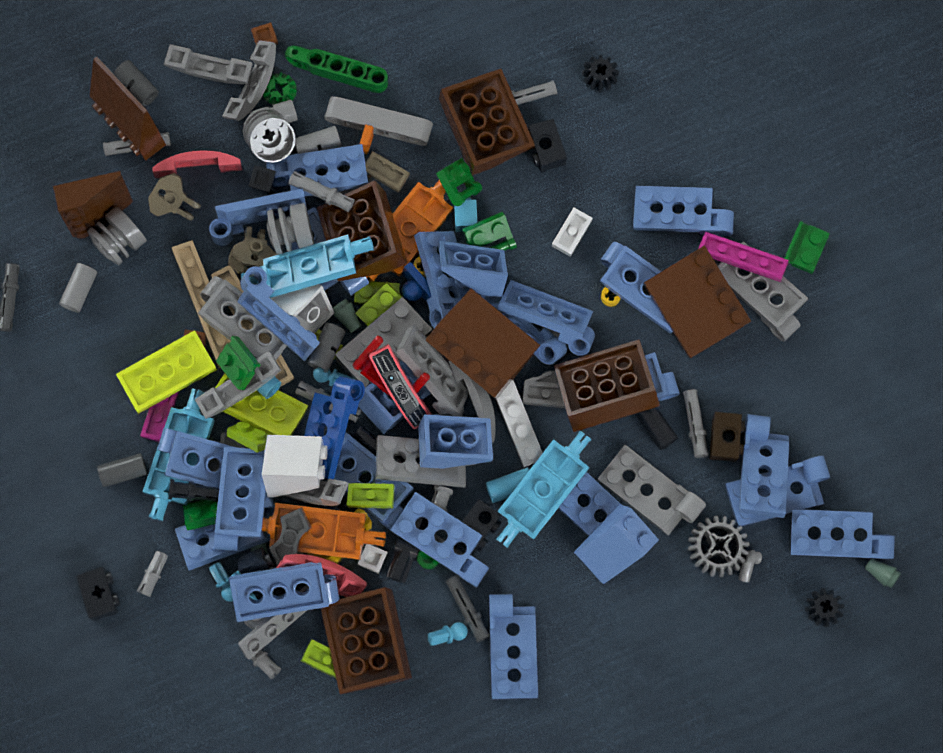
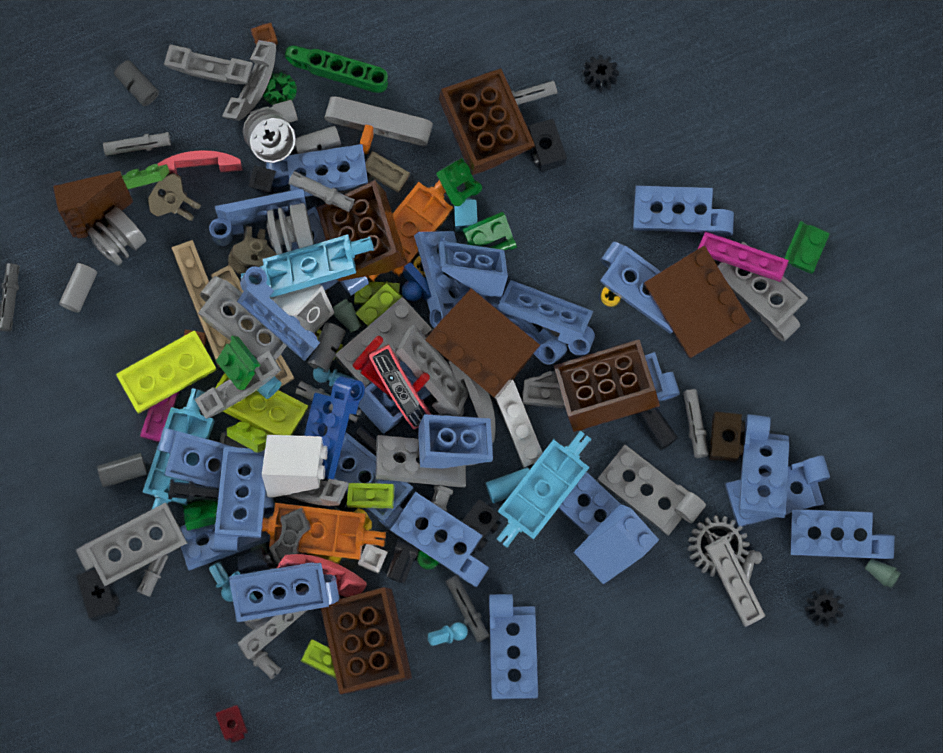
(97, 551): none -> light grey hinge
(123, 112): reddish brown slope -> none
(151, 175): none -> bright green plate
(232, 724): none -> dark red brick
(572, 232): white plate -> none
(735, 581): none -> light grey tile

